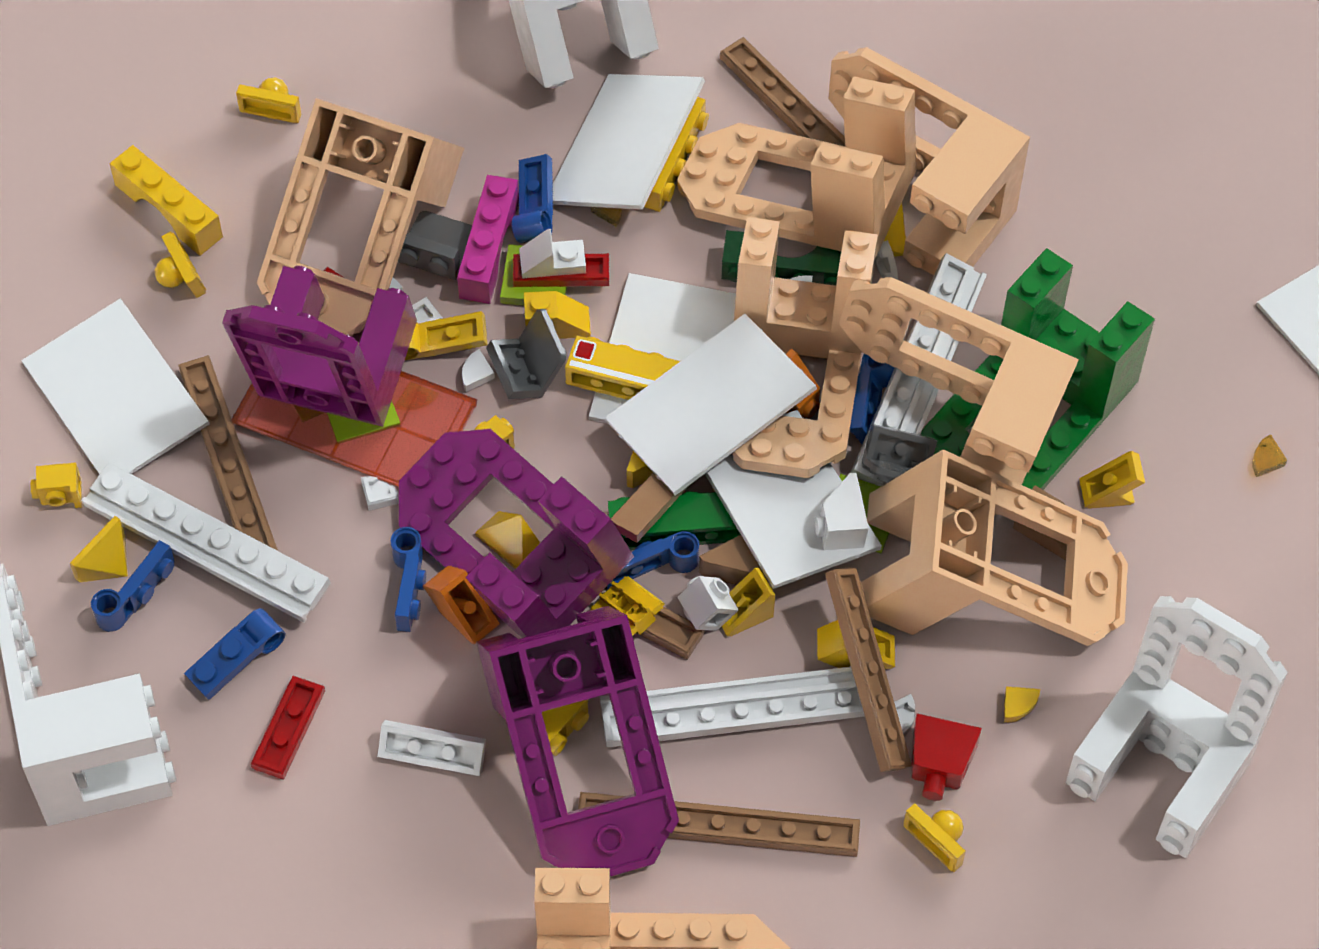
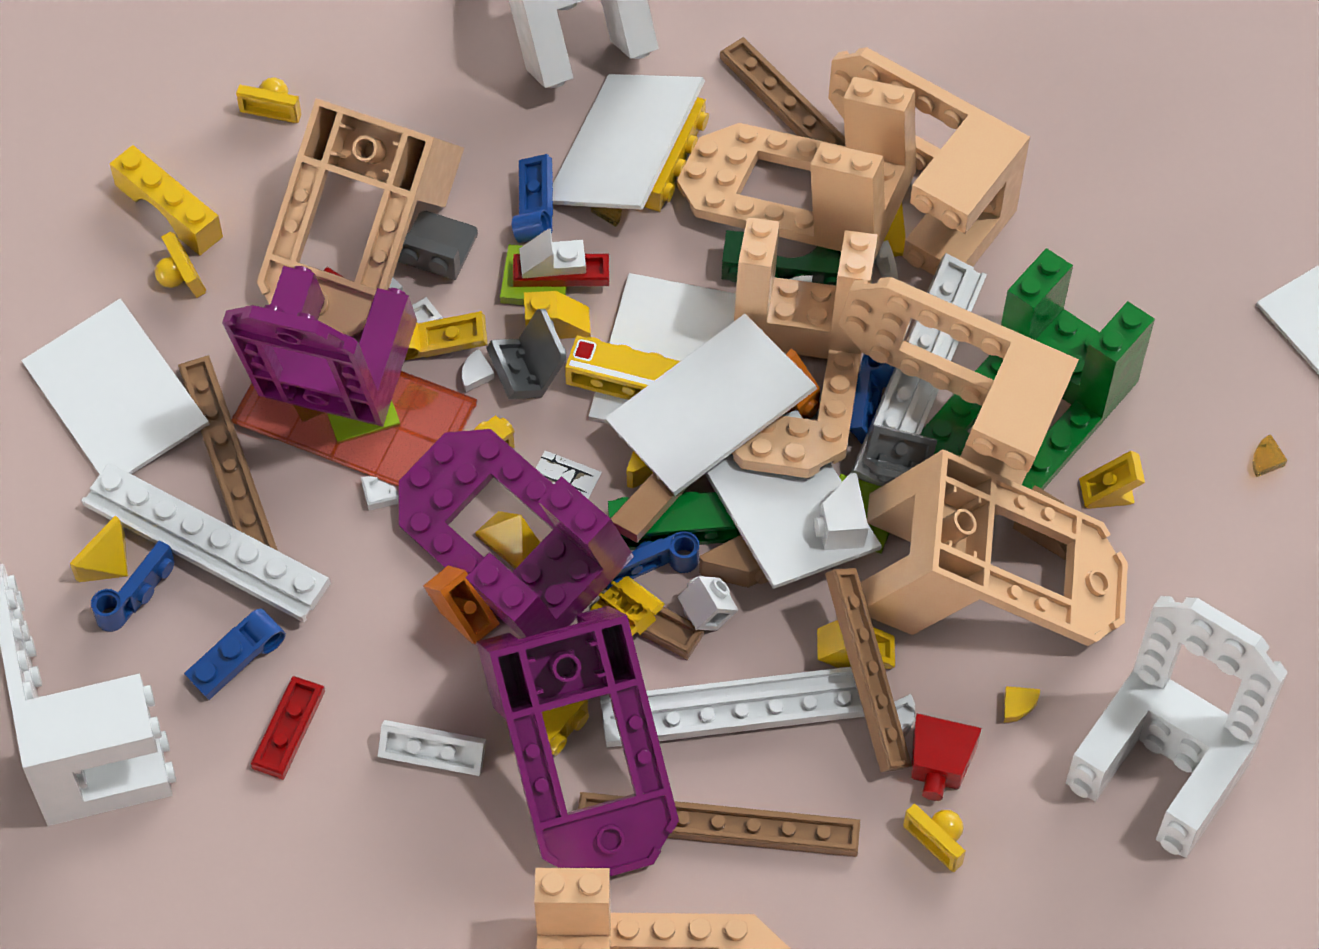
(57, 485): yellow brick -> none
(413, 577): blue plate -> none
(482, 253): dark pink arch -> none
(578, 475): none -> white sticker
(754, 603): yellow slope -> none

